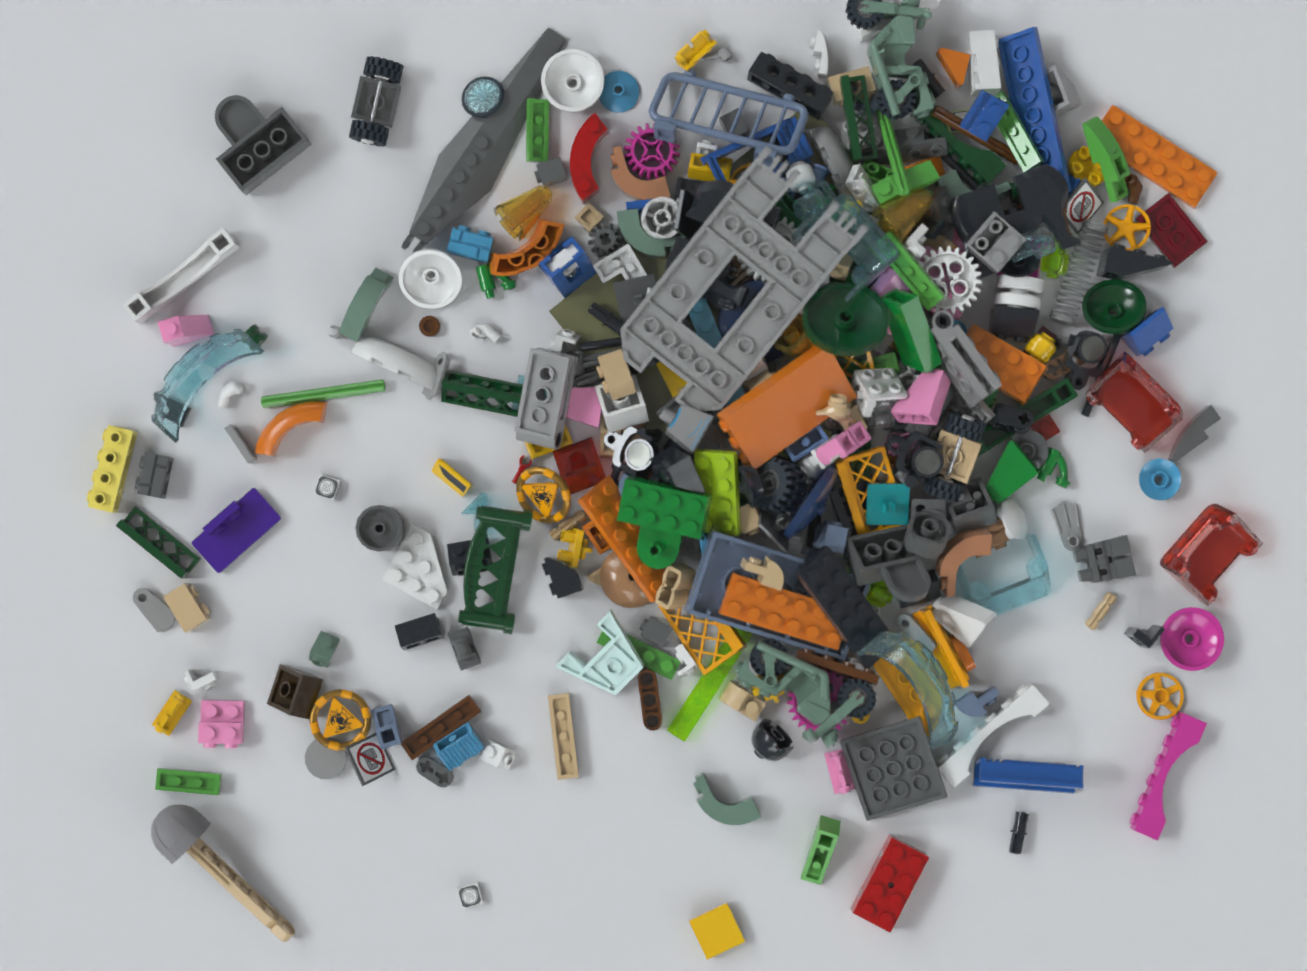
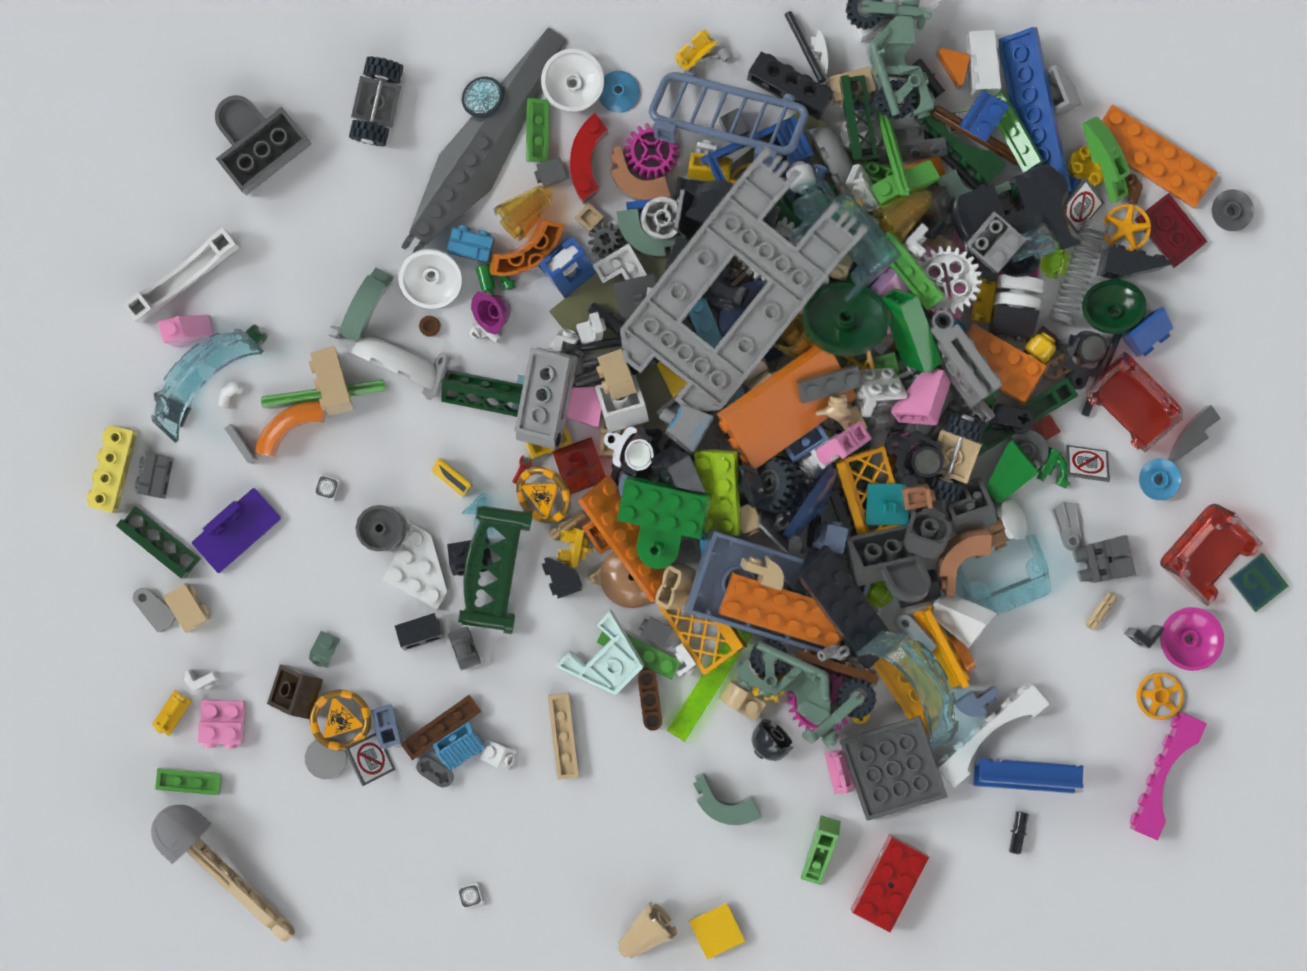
(330, 381): none -> tan brick
(490, 311): none -> magenta piece
(592, 329): none -> white bracket
(647, 931): none -> tan cone
(805, 47): none -> black bar
(829, 384): none -> dark grey plate
(835, 652): none -> light grey arm
(918, 497): none -> nougat bracket
(984, 303): none -> yellow hinge
(1087, 463): none -> piece
(1242, 208): none -> dark grey dish
(1258, 582): none -> tile

